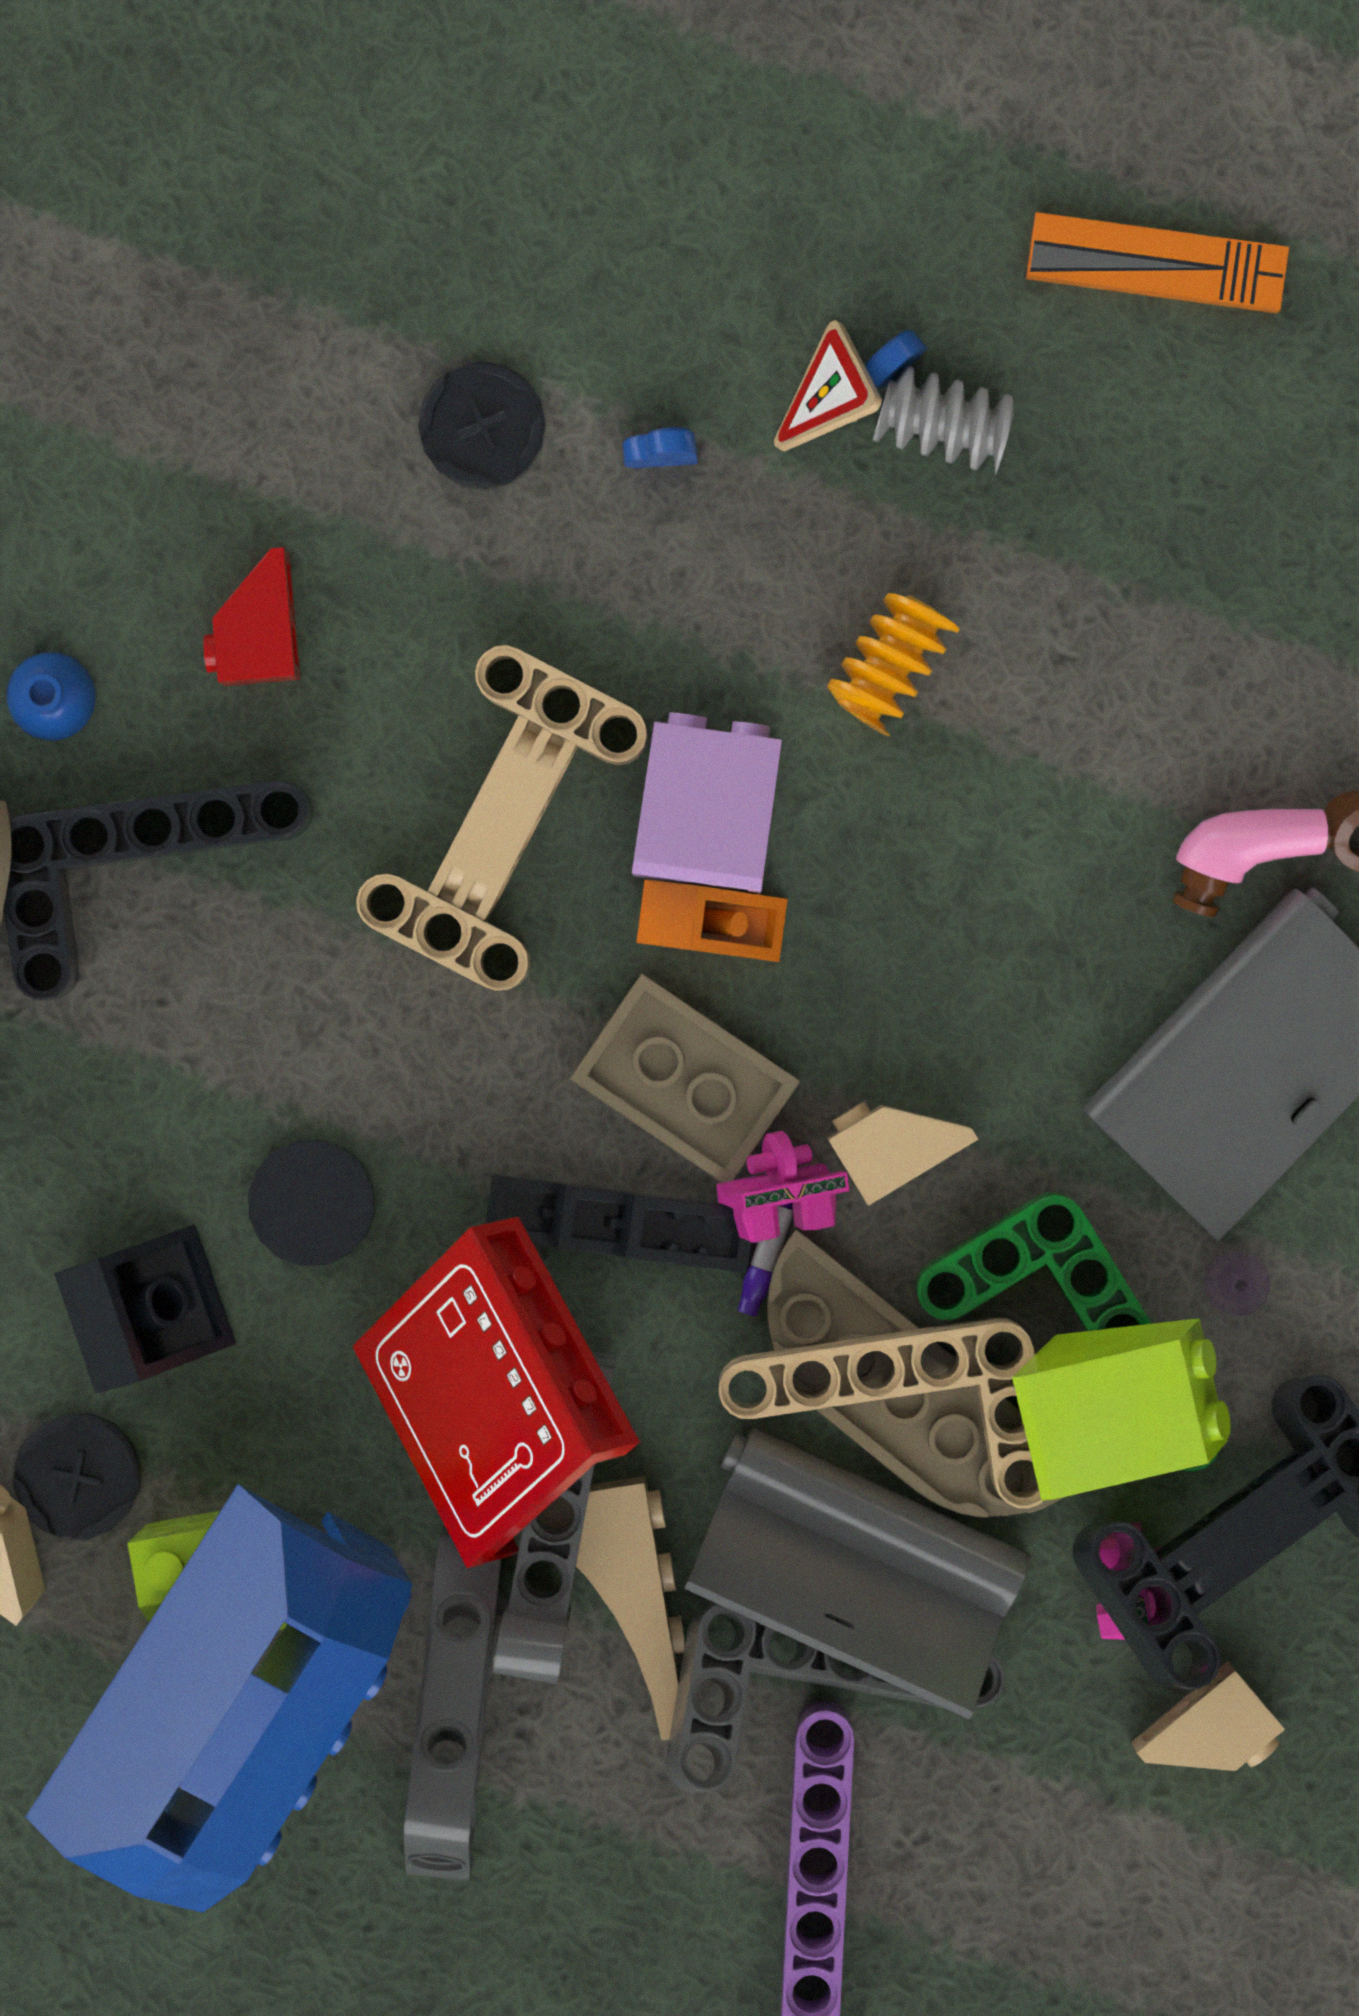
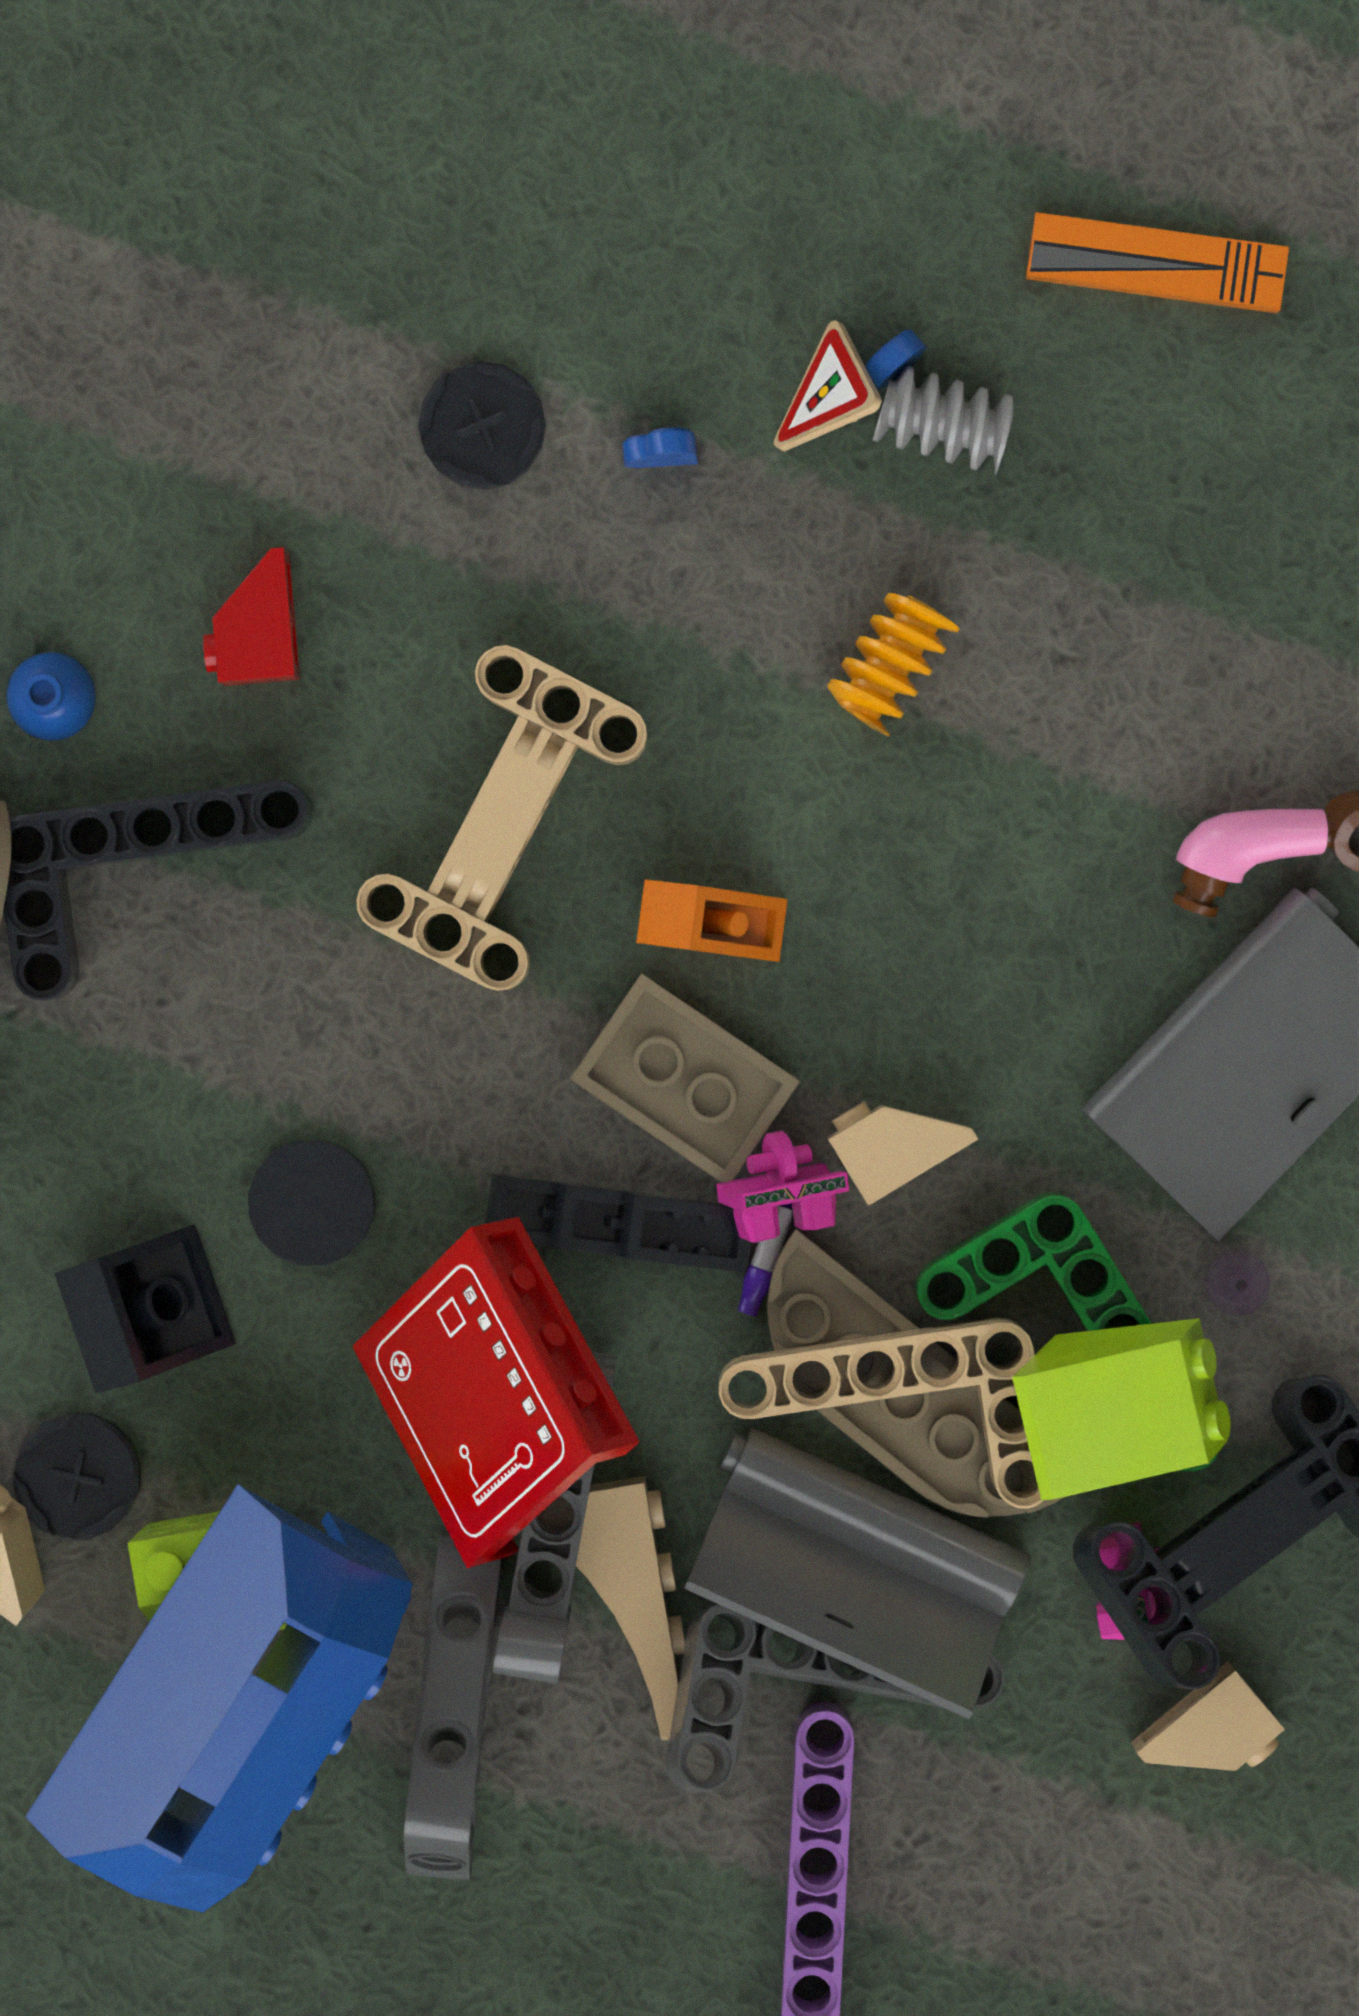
(707, 804): lavender slope -> none

